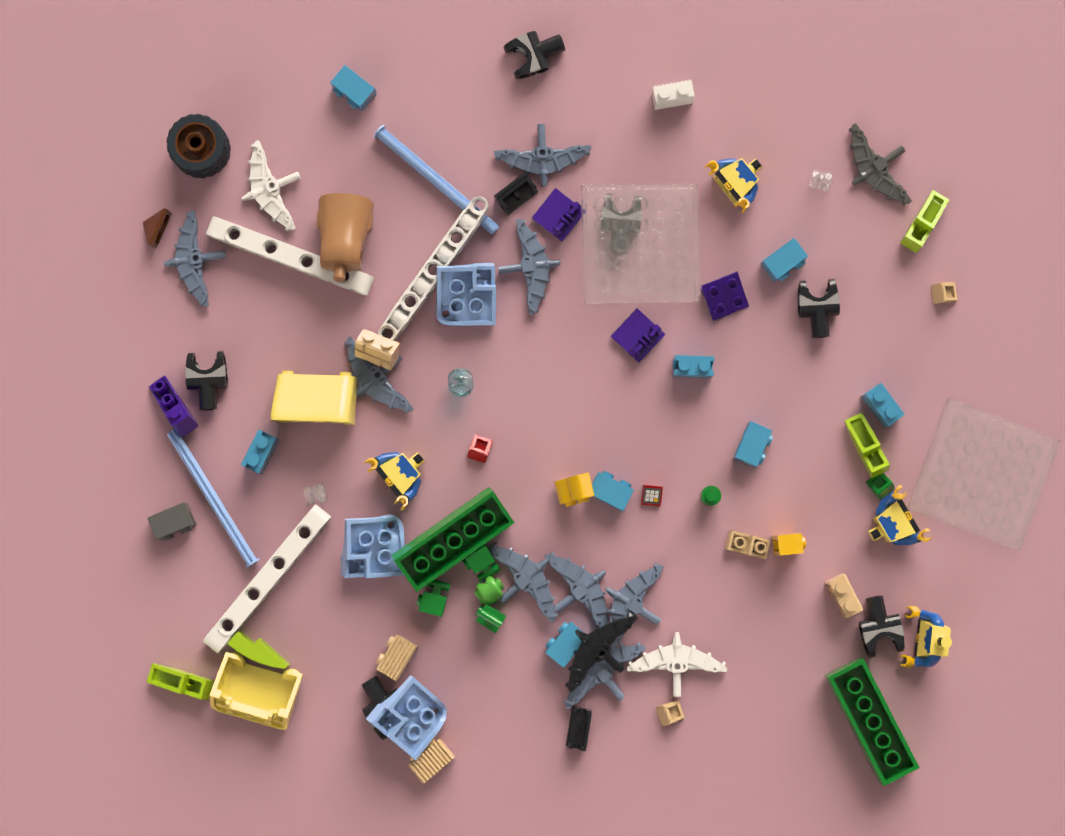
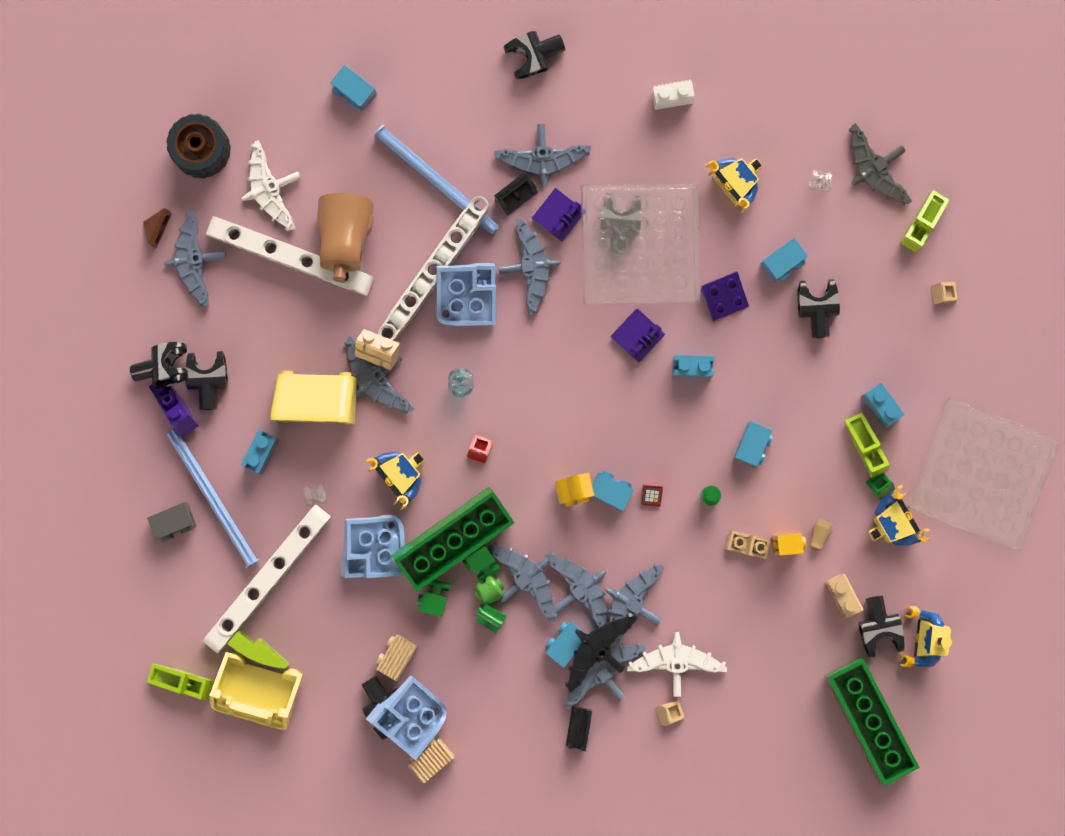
(160, 366): none -> black connector
(821, 532): none -> tan cone

